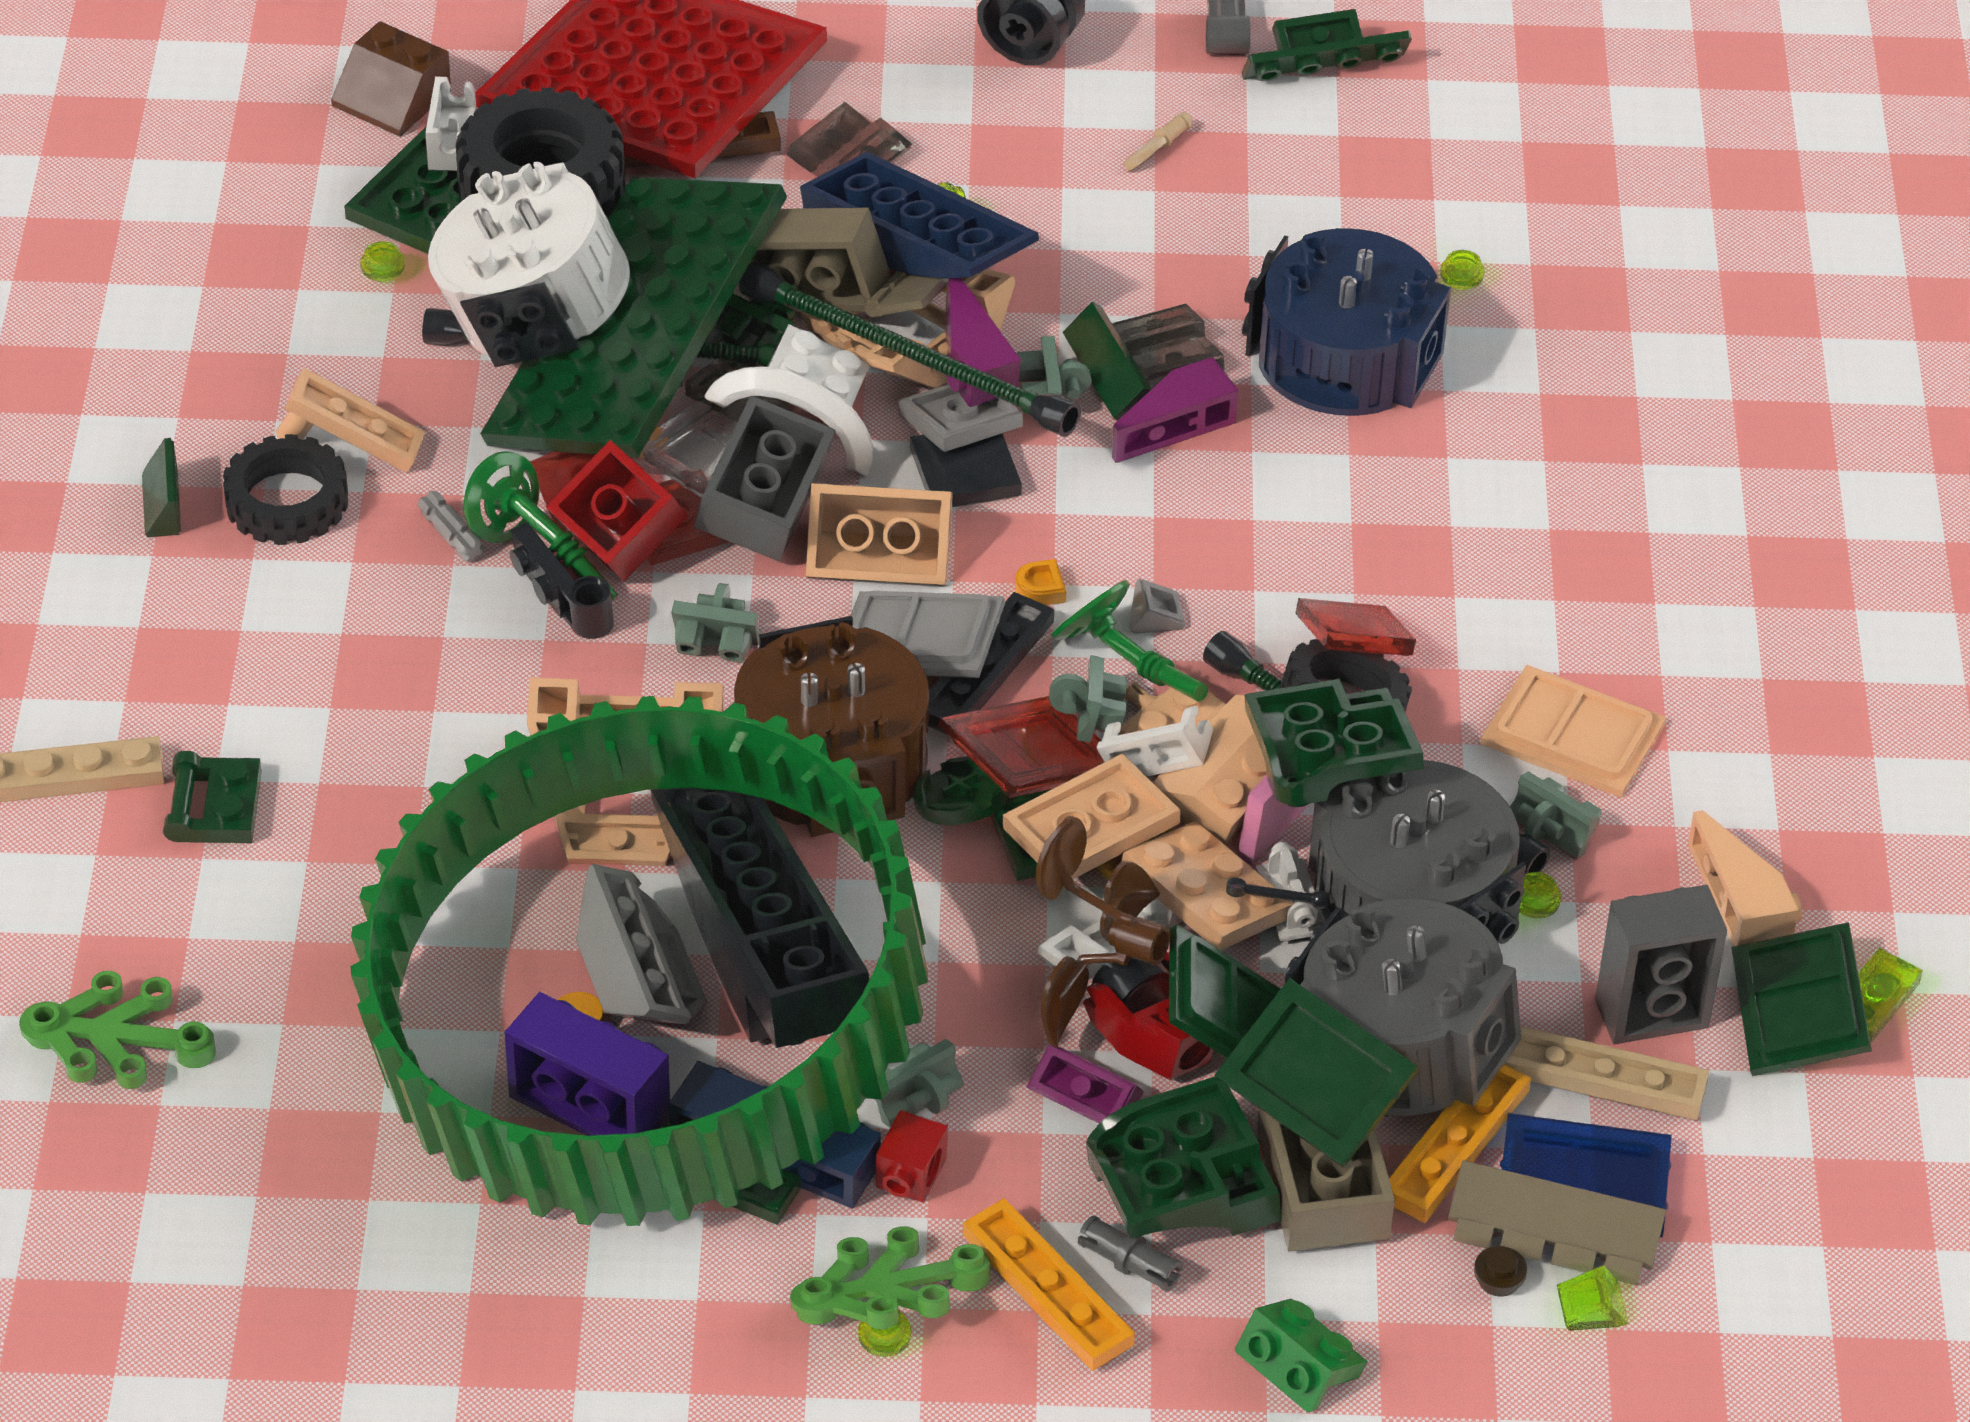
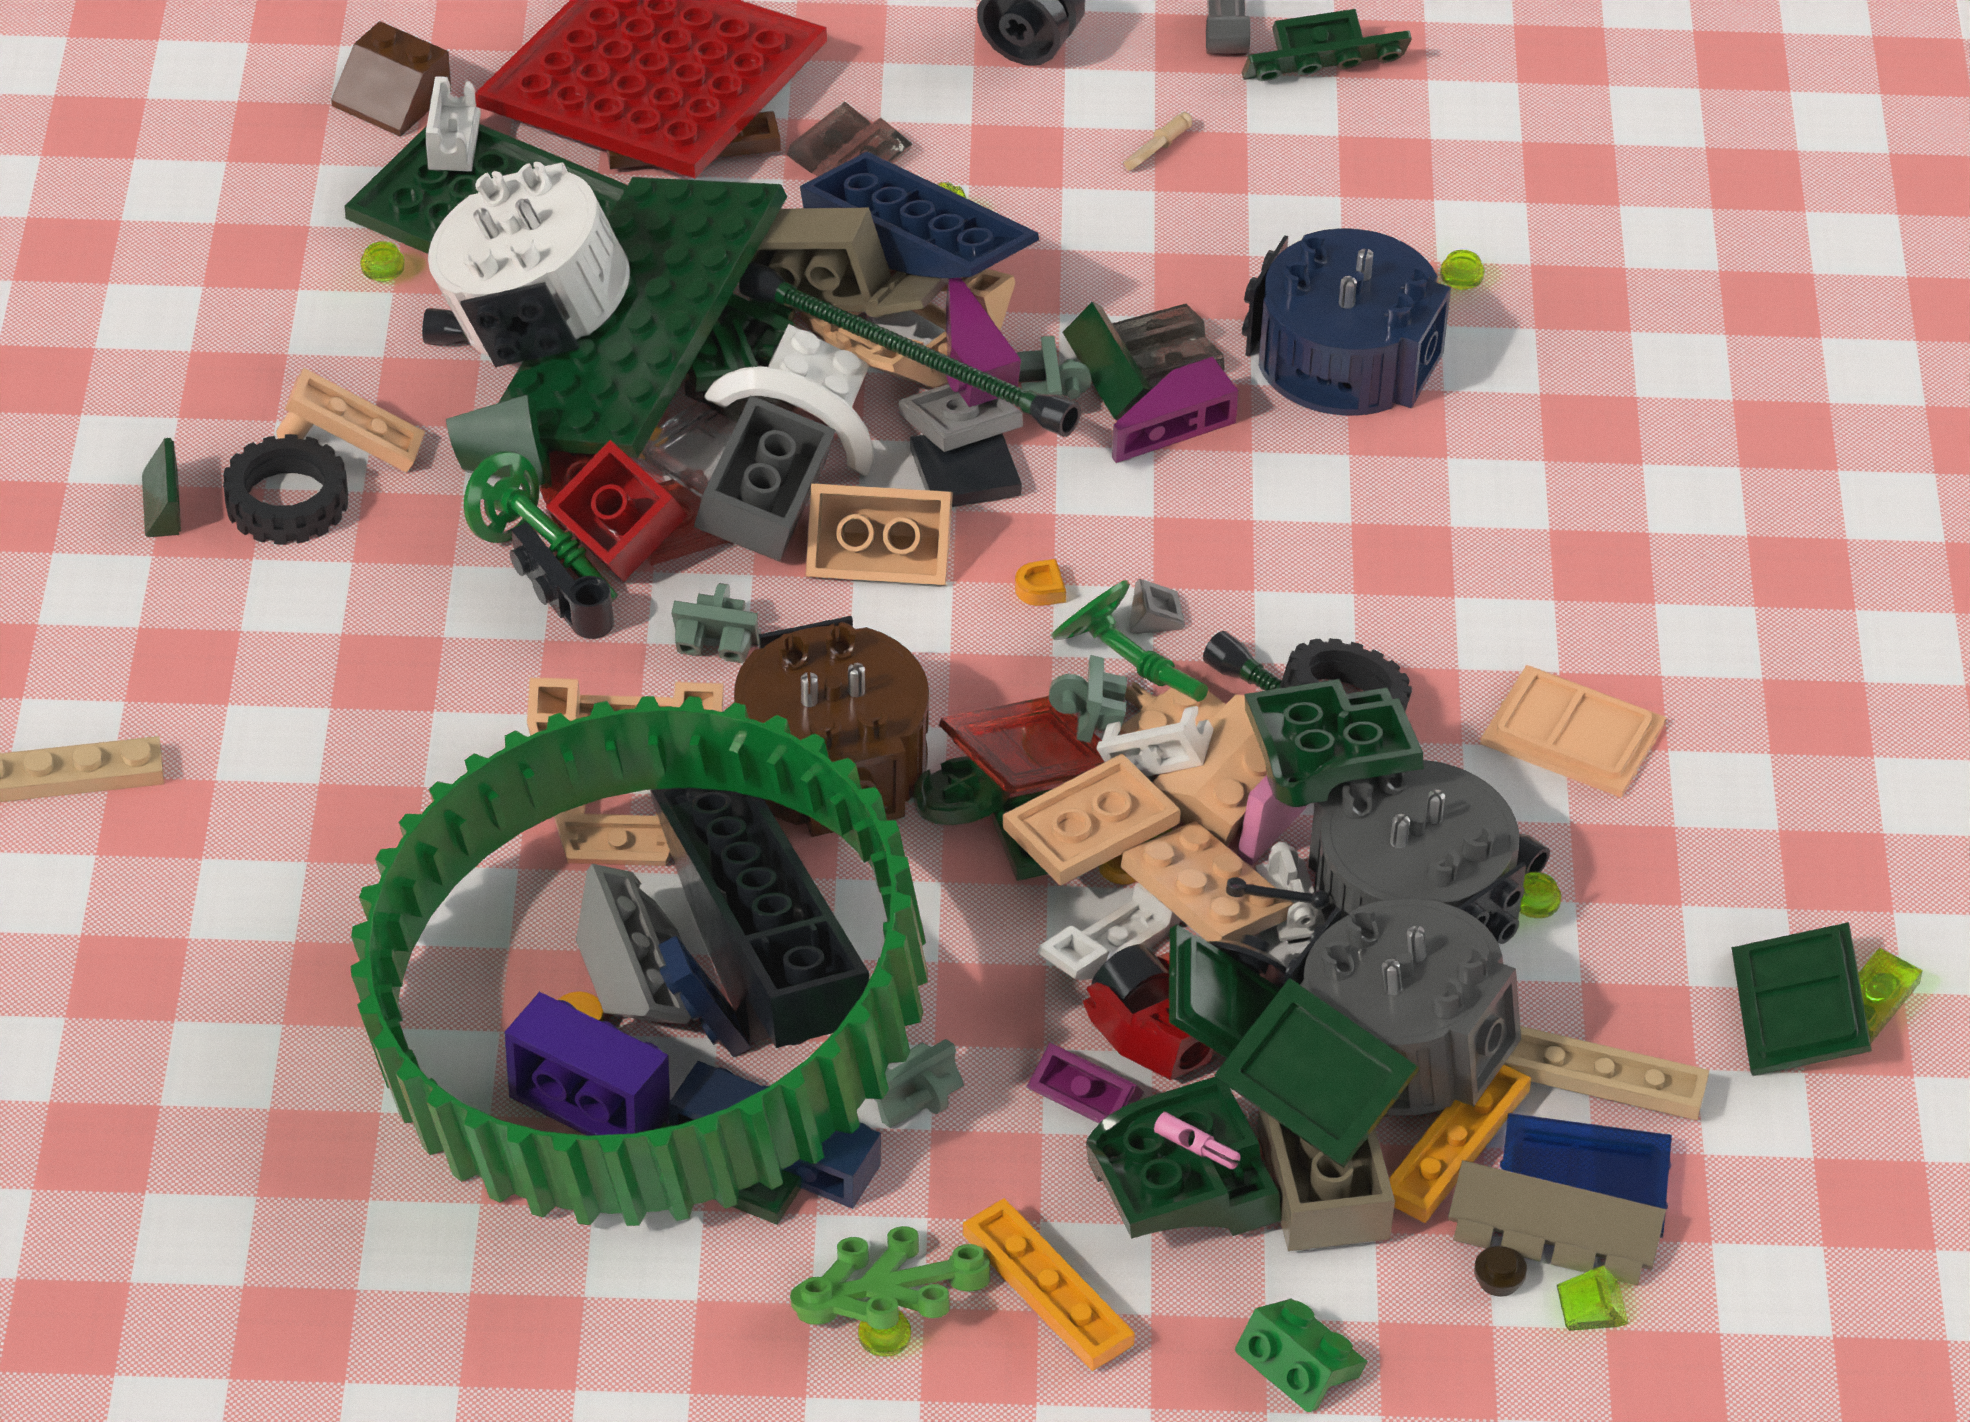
(52, 1024): bright green plant -> none
(229, 799): dark green plate -> none
(450, 526): light grey axle -> none
(500, 428): none -> slope
(546, 130): black tyre -> none
(702, 997): none -> dark blue plate
(721, 353): none -> dark green plate
(911, 1156): red brick -> none
(942, 630): light grey piece -> none
(1018, 631): black plate -> none
(1124, 898): reddish brown plant -> none
(1130, 1254): dark grey pin -> none
(1179, 1132): none -> bright pink pin
(1254, 954): none -> black dish
(1355, 627): clear red tile -> none
(1554, 815): sand green hips -> none
(1660, 964): dark grey brick -> none
(1744, 885): light nougat slope -> none

